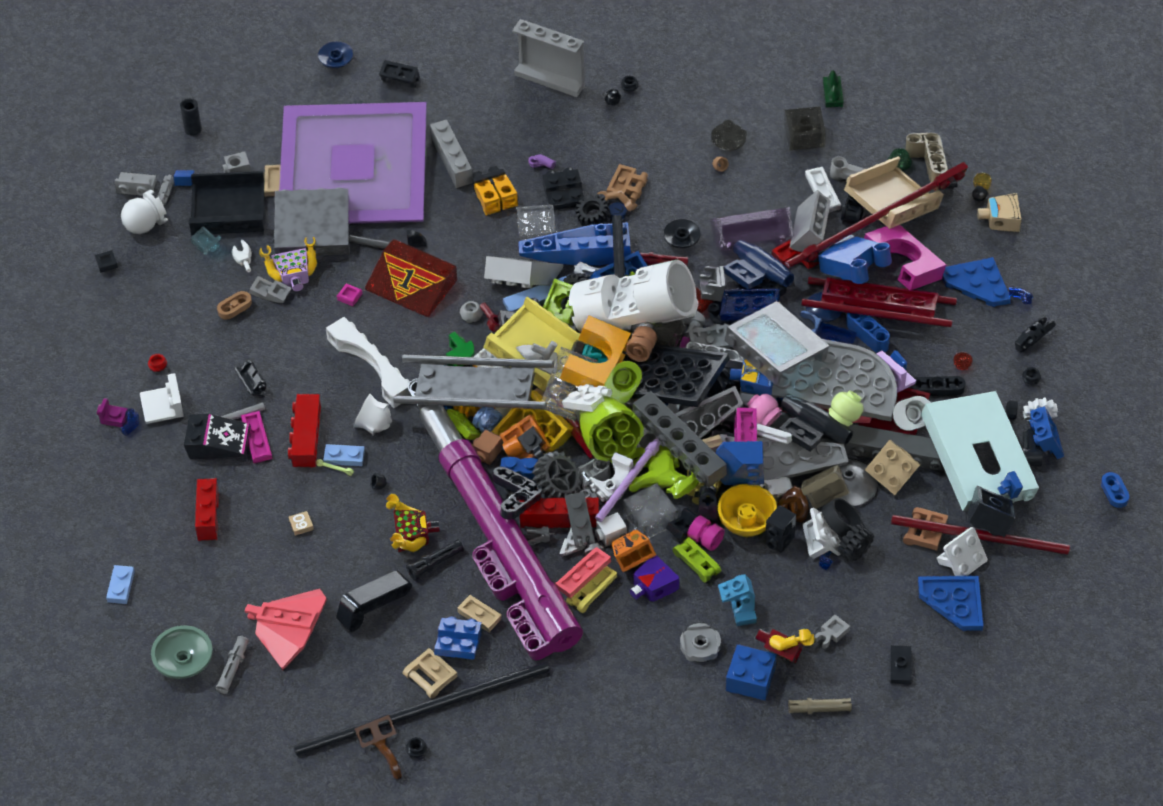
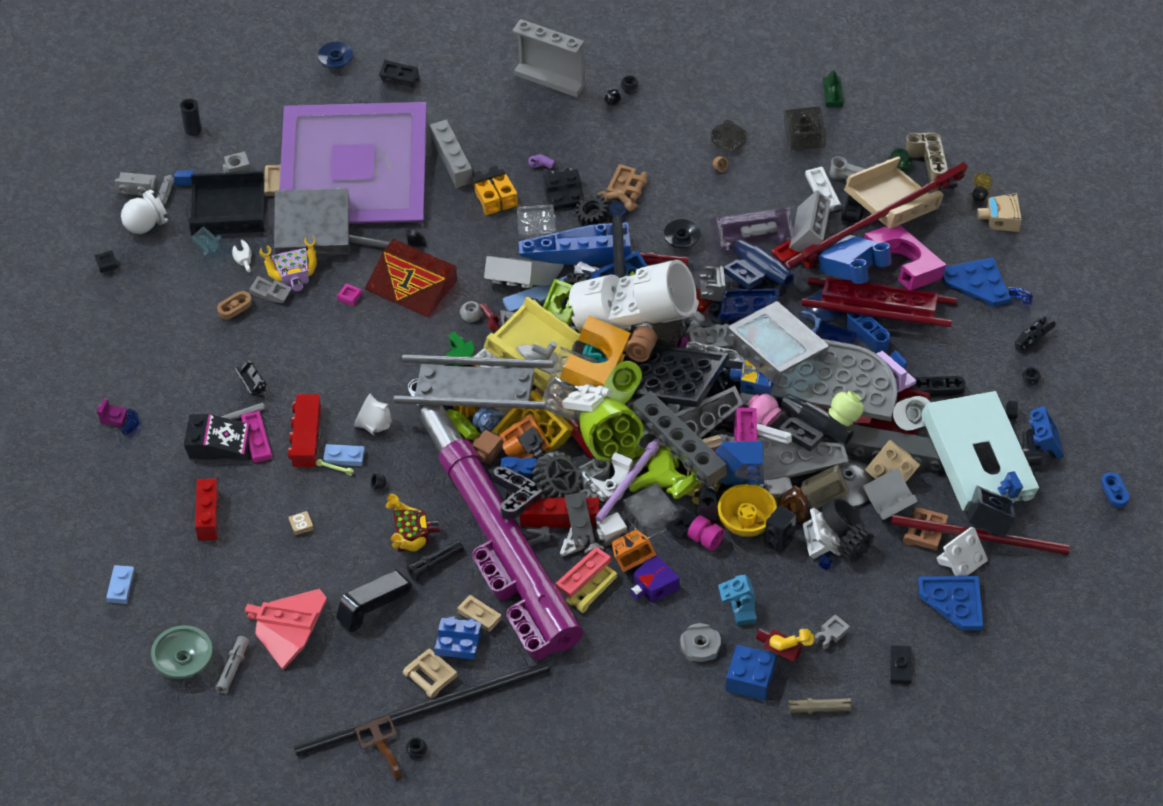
(157, 362): red plate -> none
(162, 403): white bracket -> none
(348, 339): white arch -> none
(697, 559): lime plate -> none
(758, 229): none -> light grey axle
(889, 494): none -> light grey bracket
(962, 361): clear red plate -> none
(1037, 403): white gear -> none

